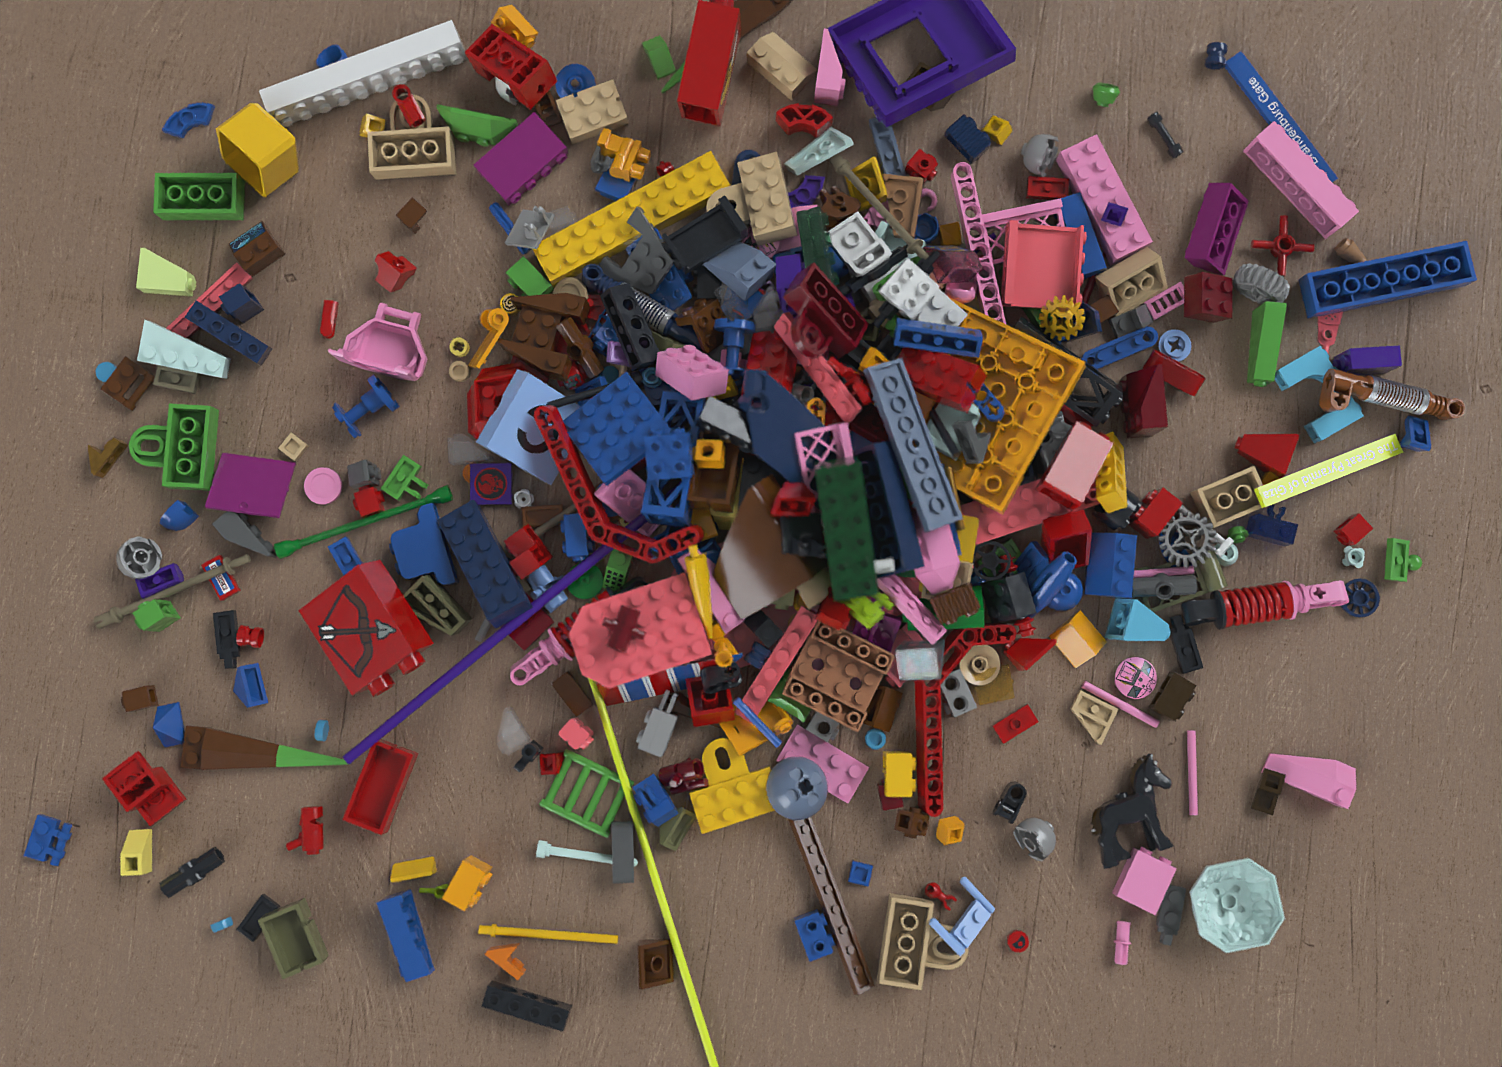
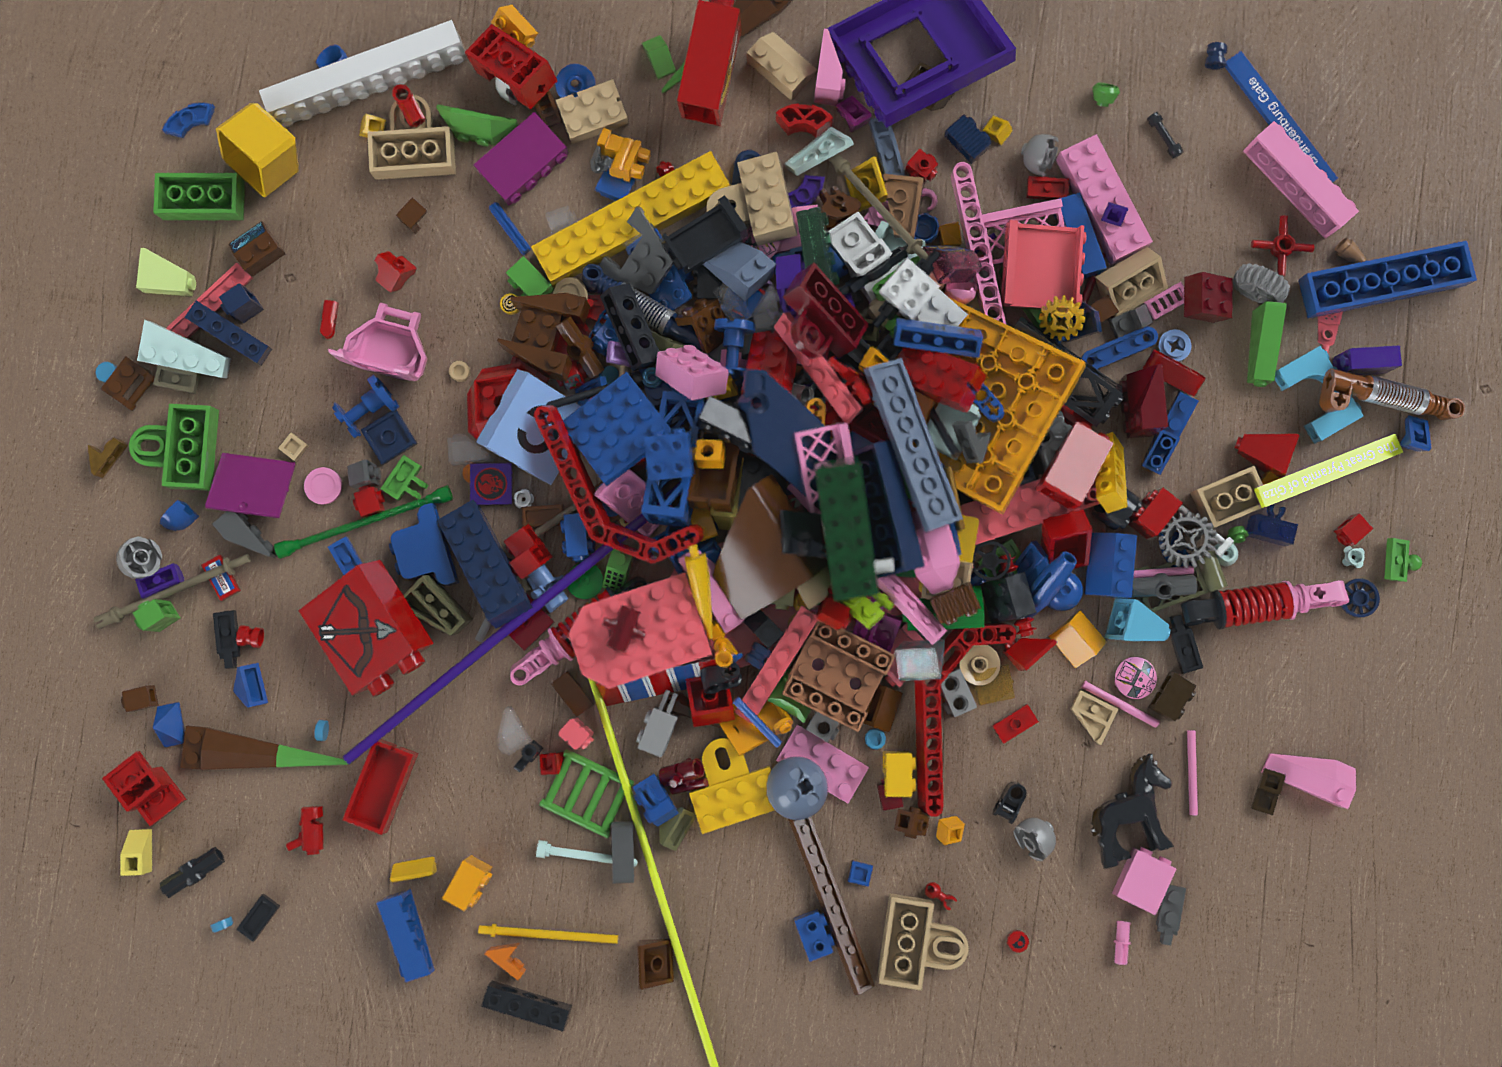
(43, 837): blue plate -> none
(293, 938): olive piece -> none
(389, 436): none -> dark blue tile
(437, 891): lime hand -> none
(462, 341): light yellow bush -> none
(495, 322): light orange door -> none
(530, 228): light grey plate -> none
(794, 500): red slope -> none
(853, 113): none -> magenta slope
(969, 923): light blue plate -> none
(1167, 439): none -> blue slope
(1216, 228): magenta slope -> none
(1236, 905): light aqua rock -> none

